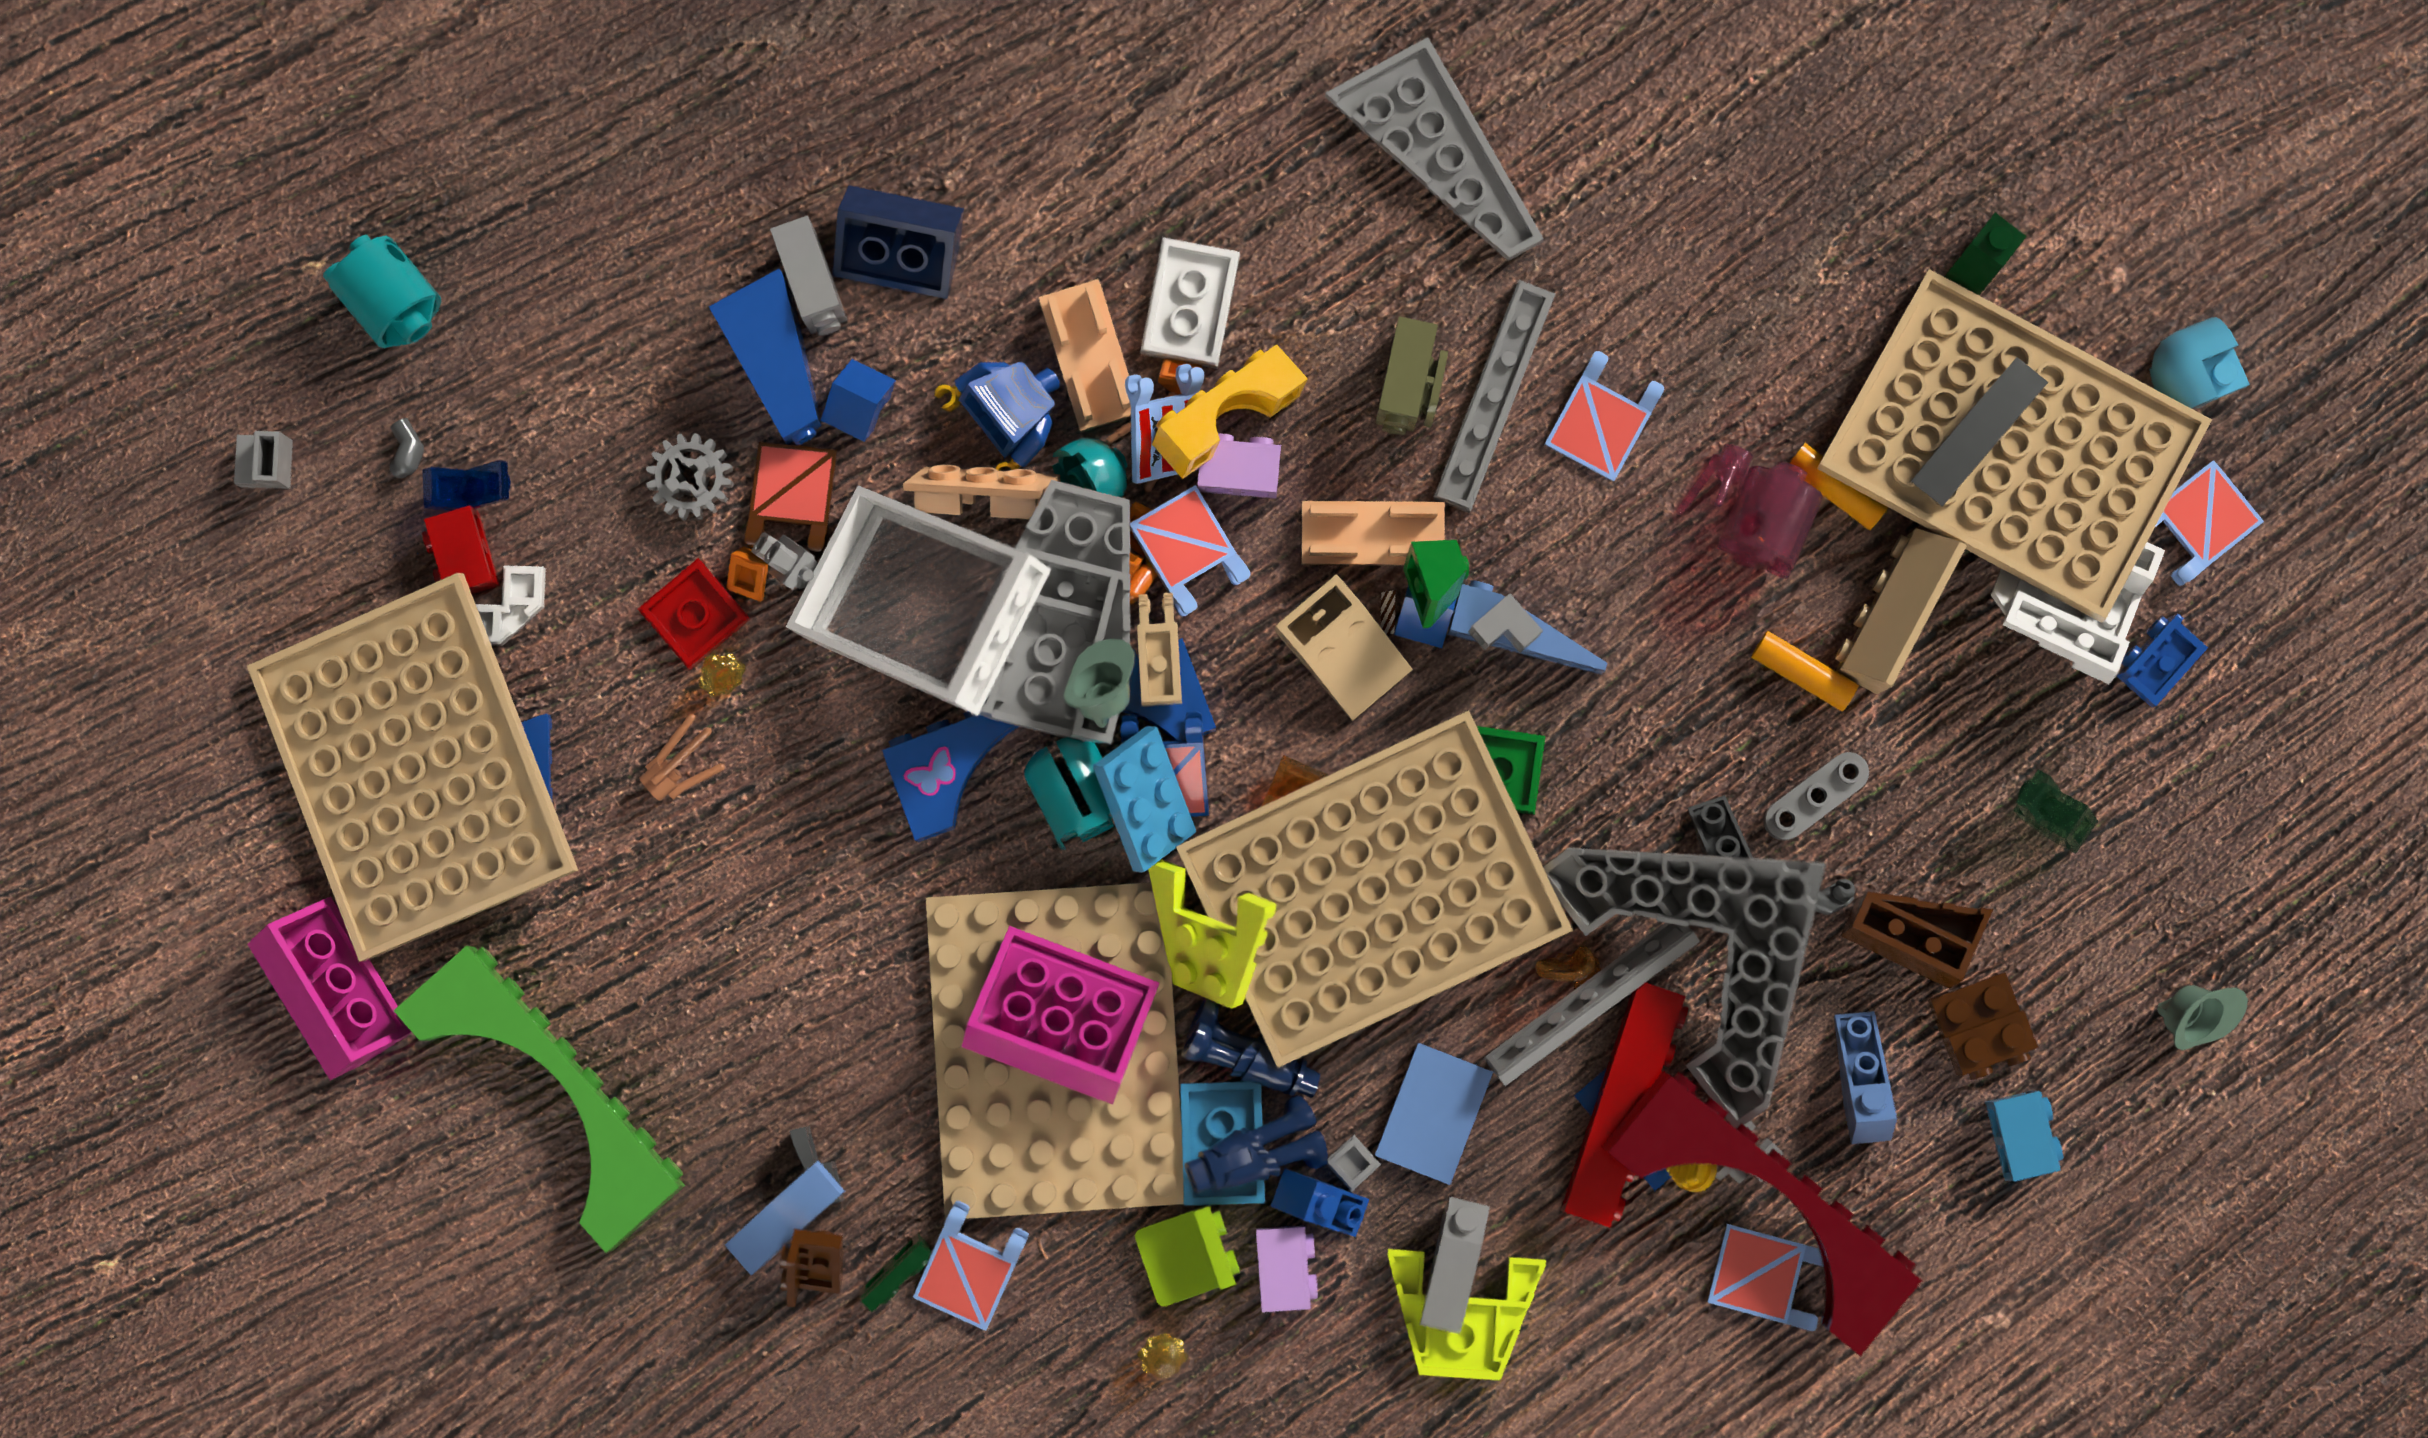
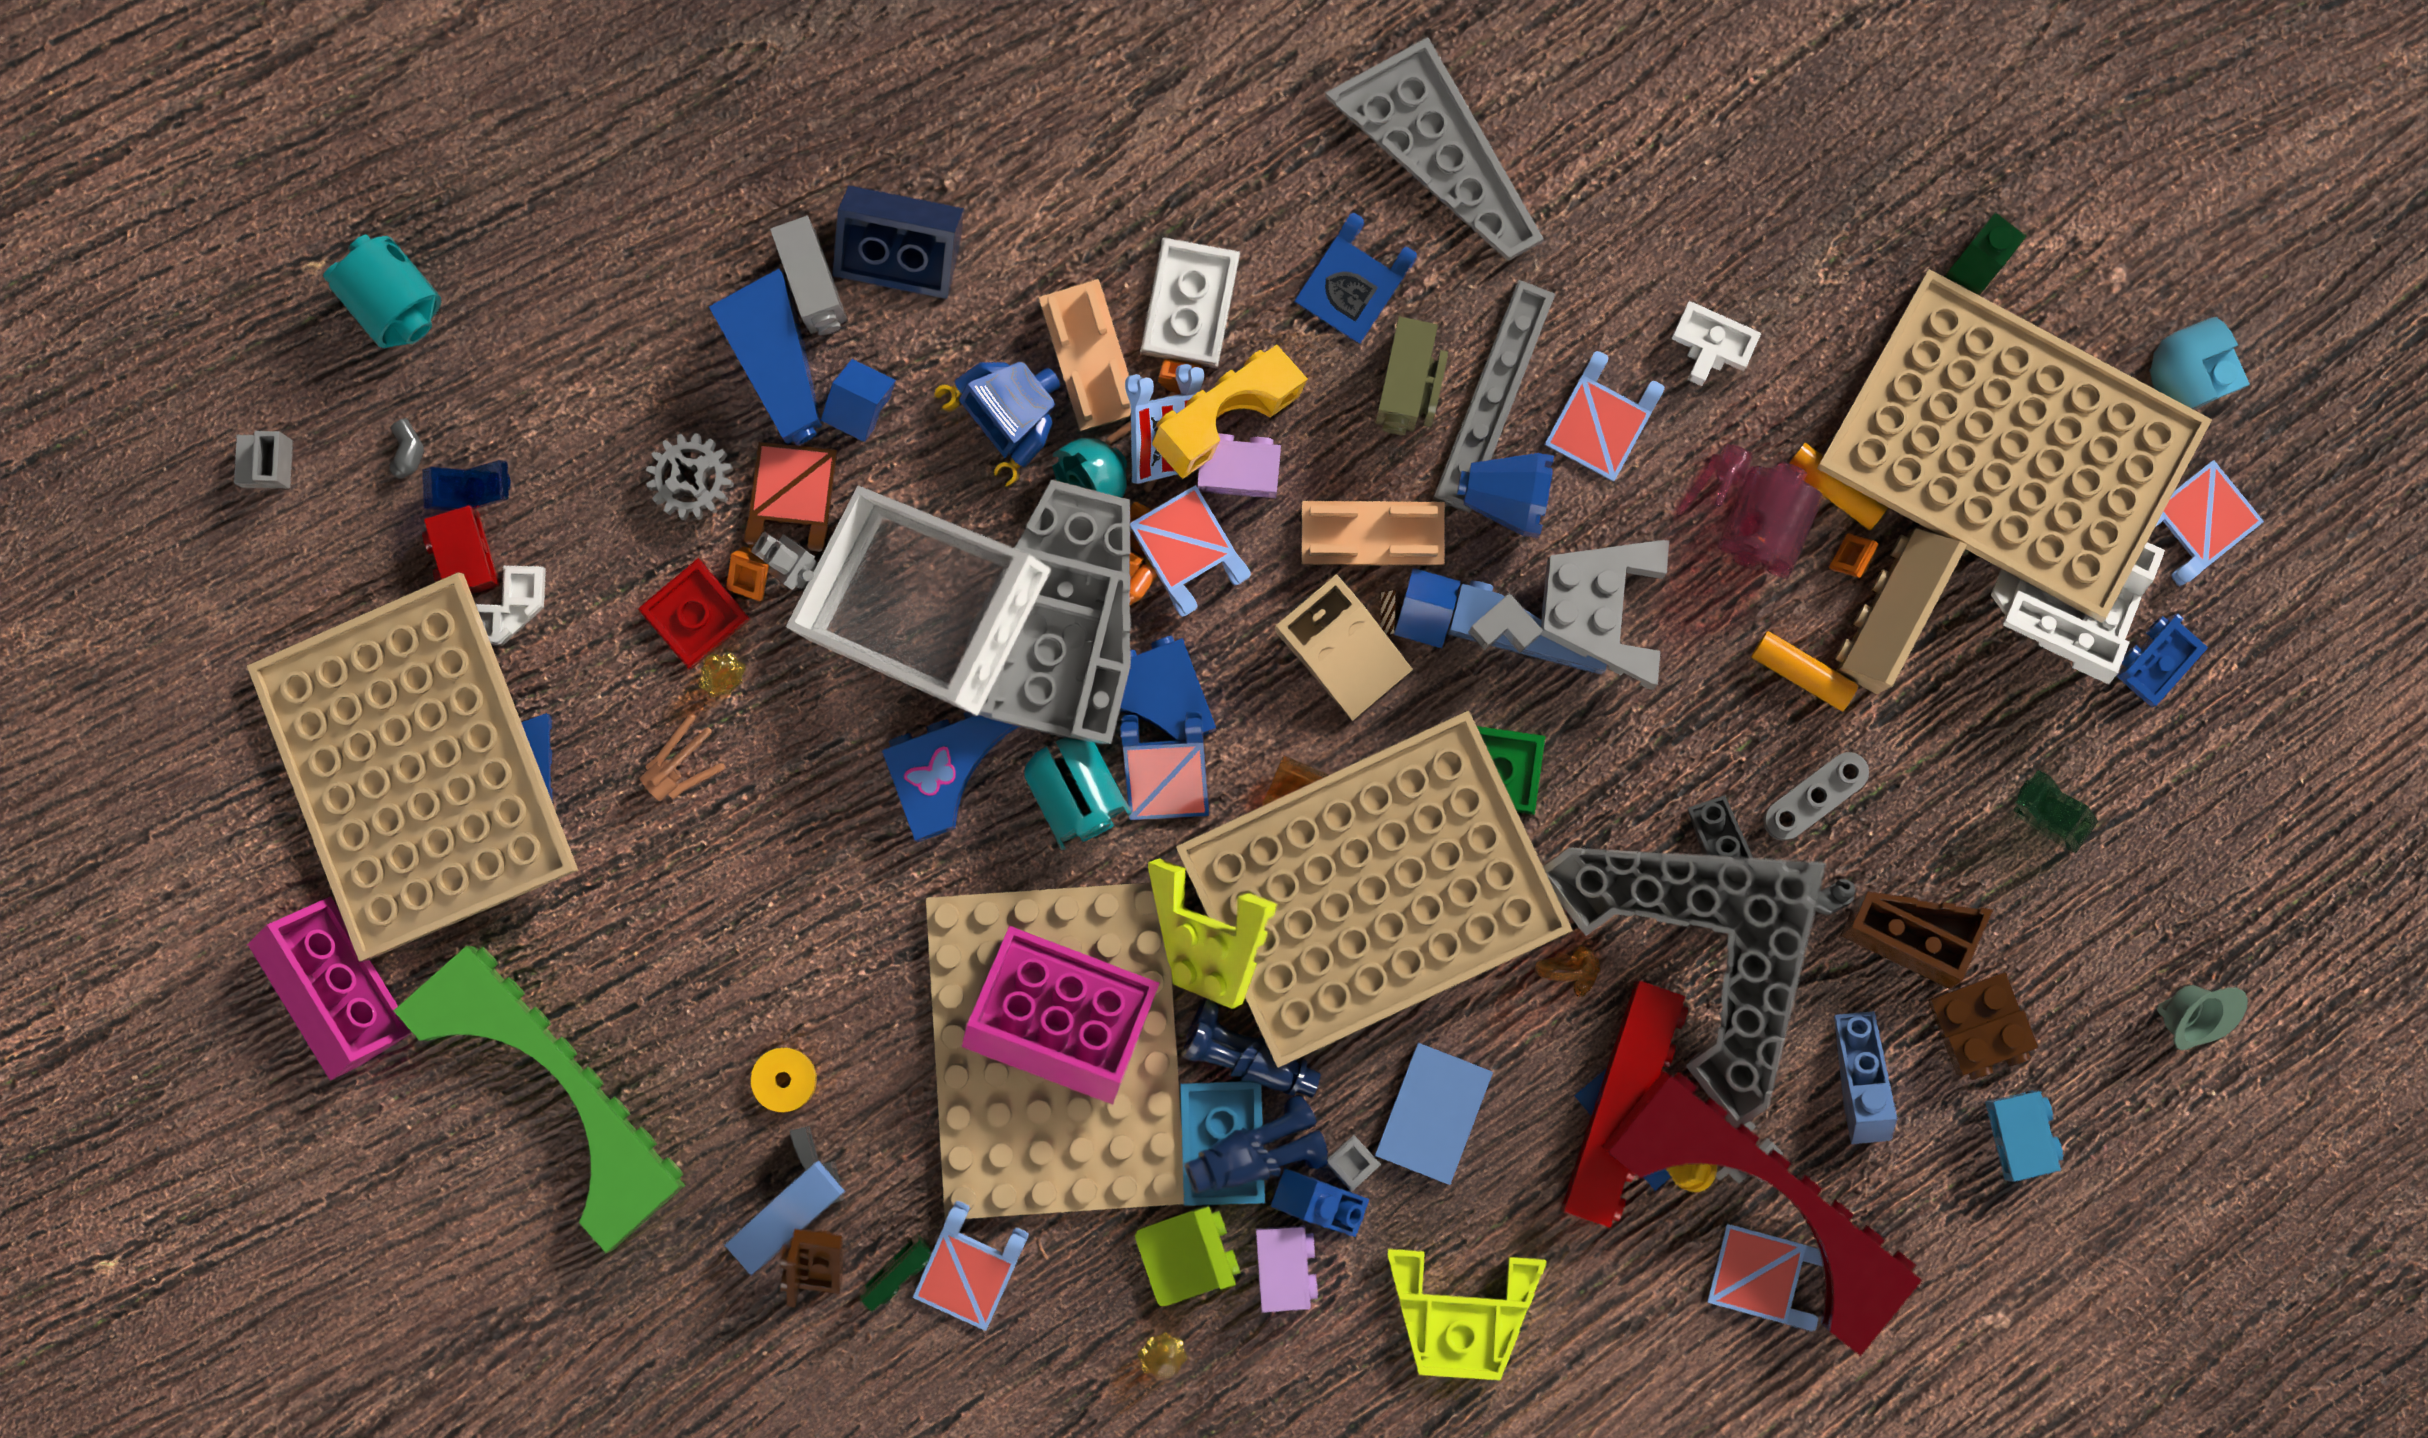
(765, 1076): none -> yellow piece
(947, 487): light nougat brick -> none
(1101, 680): sand green piece -> none
(1144, 798): dark azure plate -> none
(1159, 655): tan hinge -> none
(1350, 285): none -> blue flag
(1435, 577): green slope -> none
(1454, 1264): light grey slope -> none
(1510, 490): none -> blue cone
(1586, 604): none -> light grey wing
(1590, 1001): light grey tile -> none
(1714, 341): none -> white hinge
(1854, 555): none -> orange slope
(1979, 431): dark grey slope -> none

